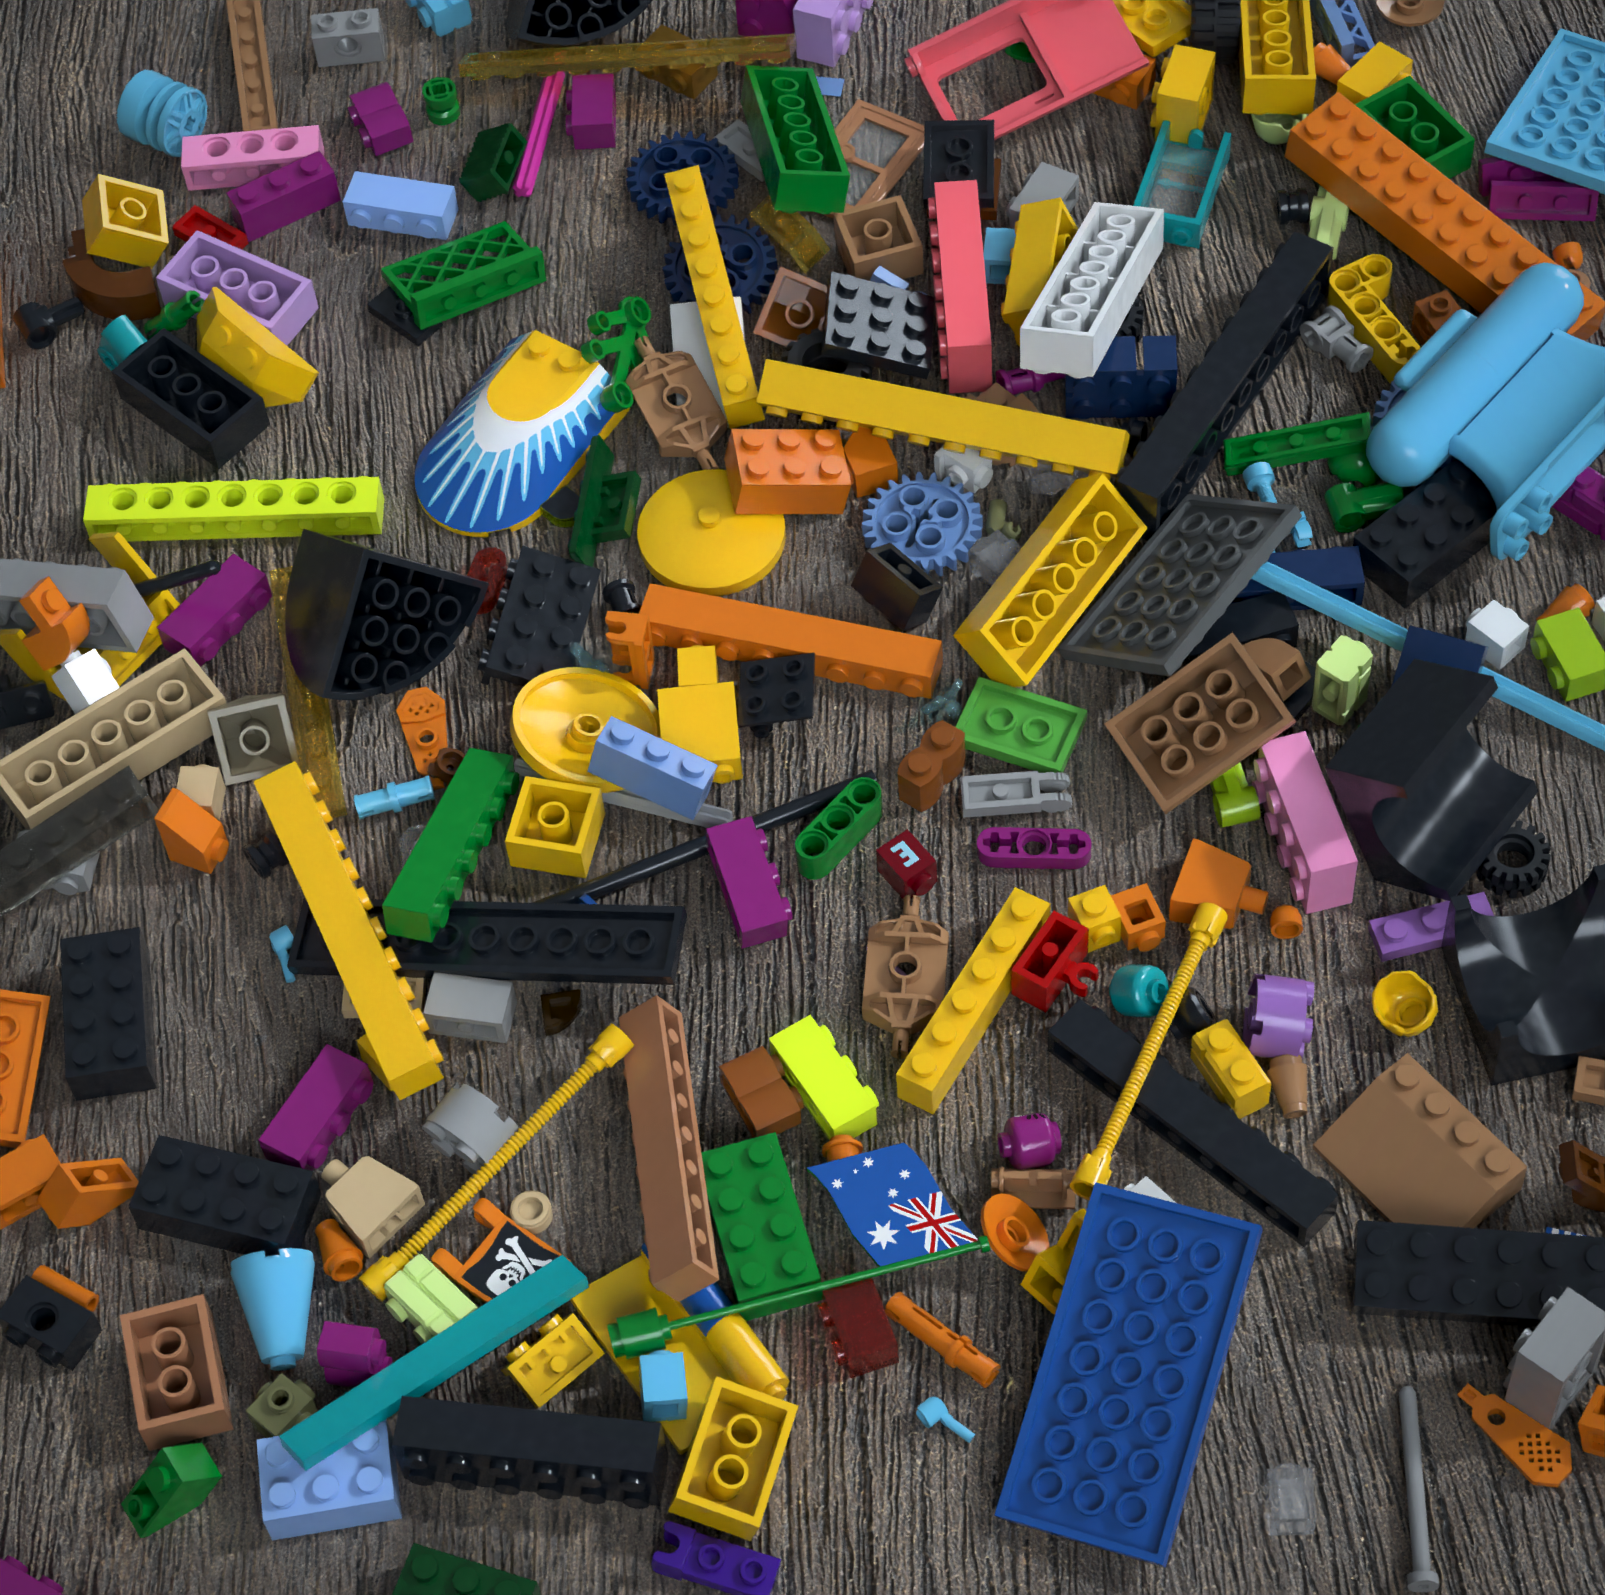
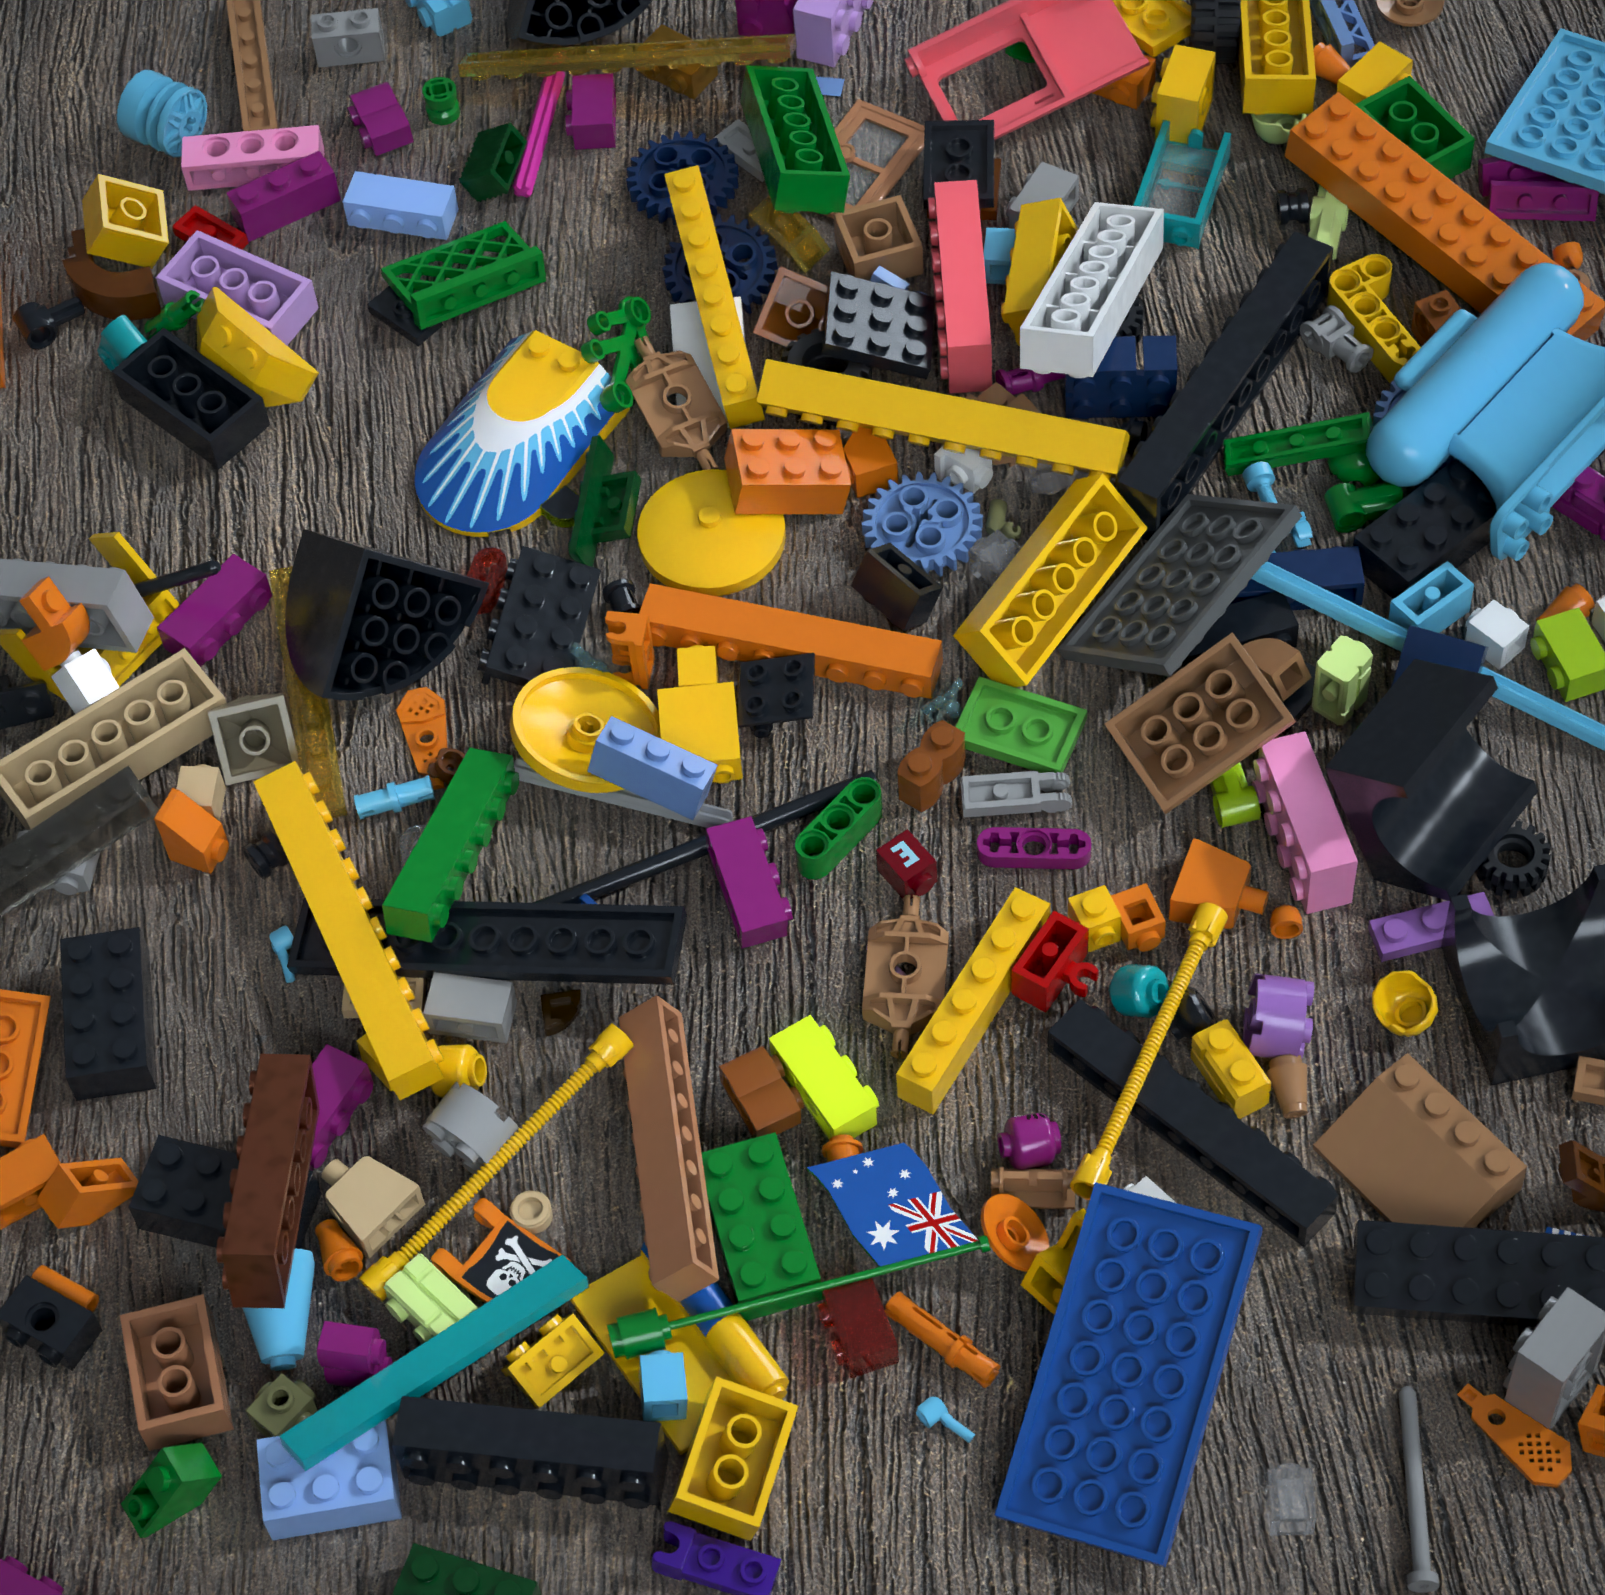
(236, 508): neon yellow brick -> none
(269, 1181): none -> copper brick
(460, 1065): none -> yellow head
(555, 827): yellow brick -> none
(1434, 600): none -> medium azure brick

